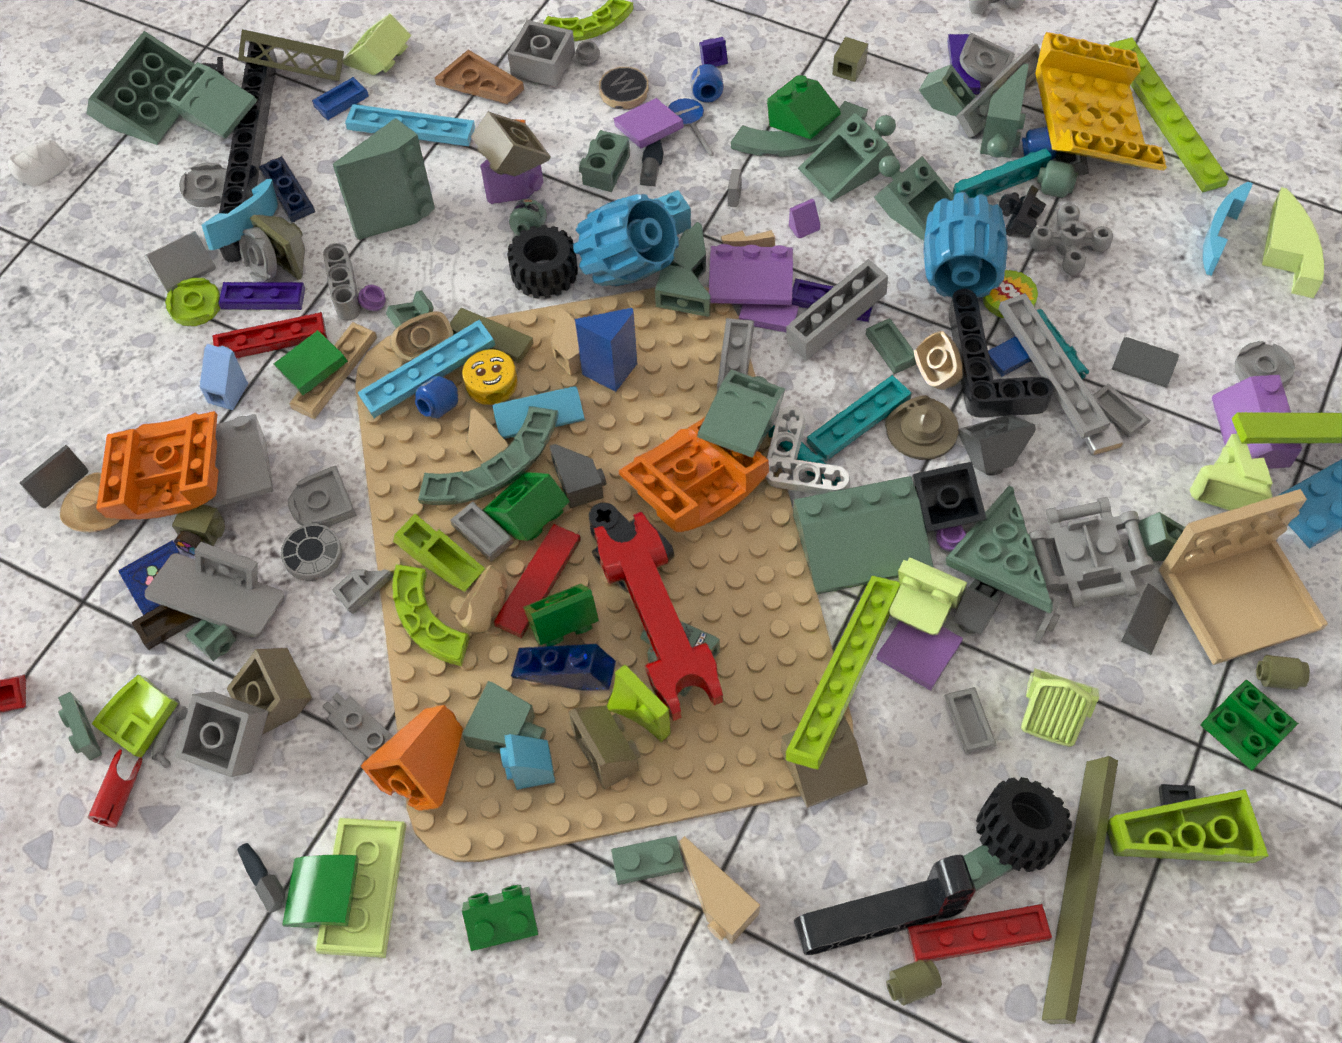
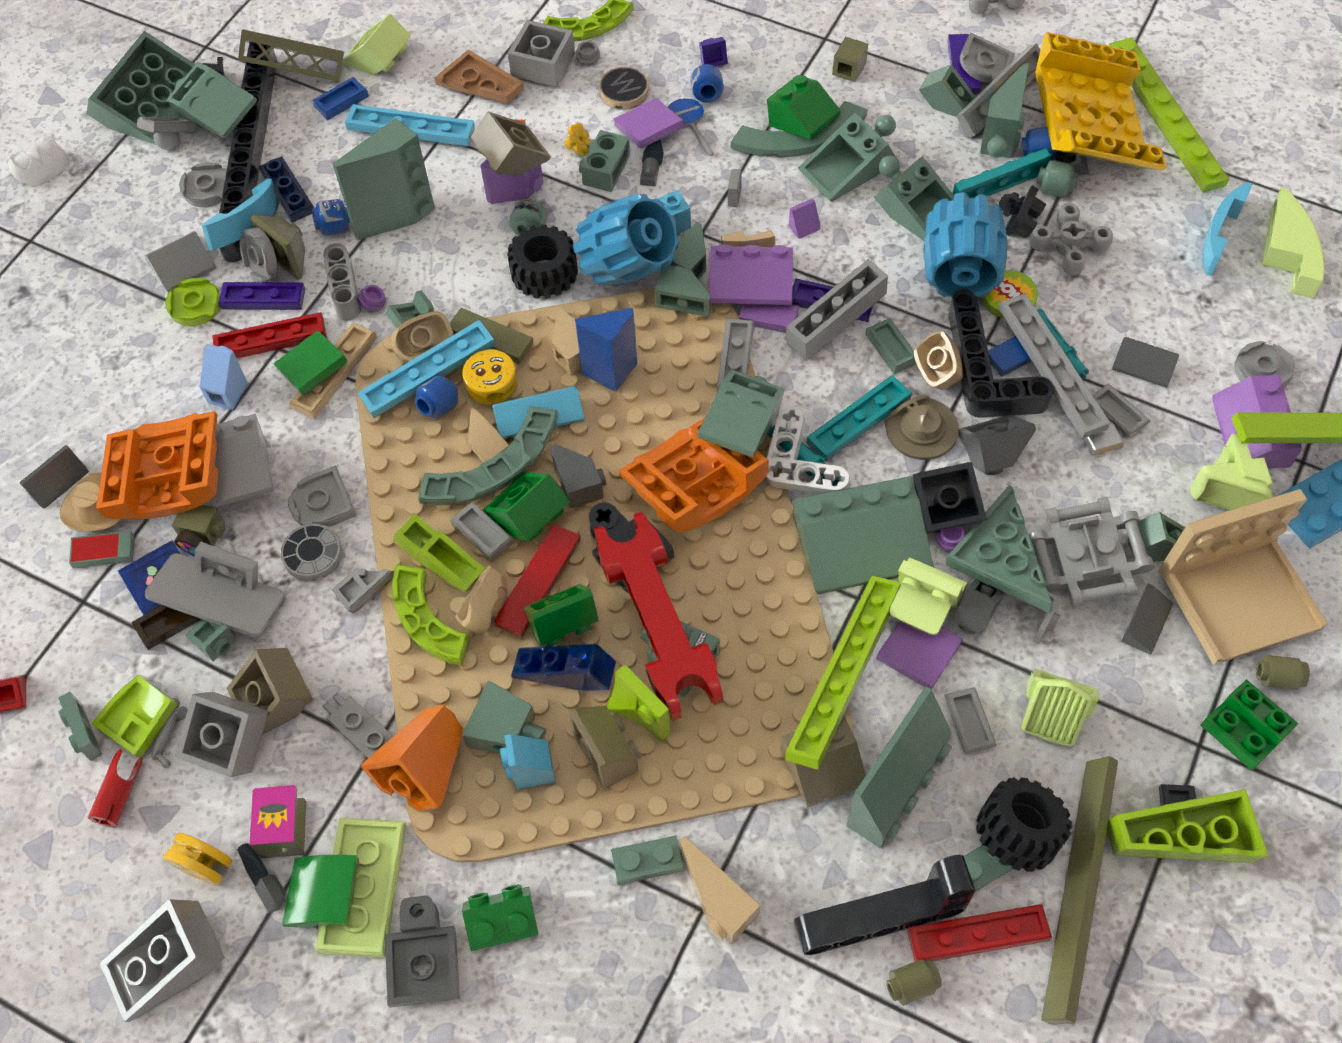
(101, 549): none -> tile
(161, 958): none -> light grey slope
(166, 129): none -> light grey tile
(197, 858): none -> yellow head
(277, 822): none -> piece
(331, 217): none -> blue head
(420, 939): none -> dark grey plate
(578, 139): none -> yellow plant
(900, 771): none -> sand green slope

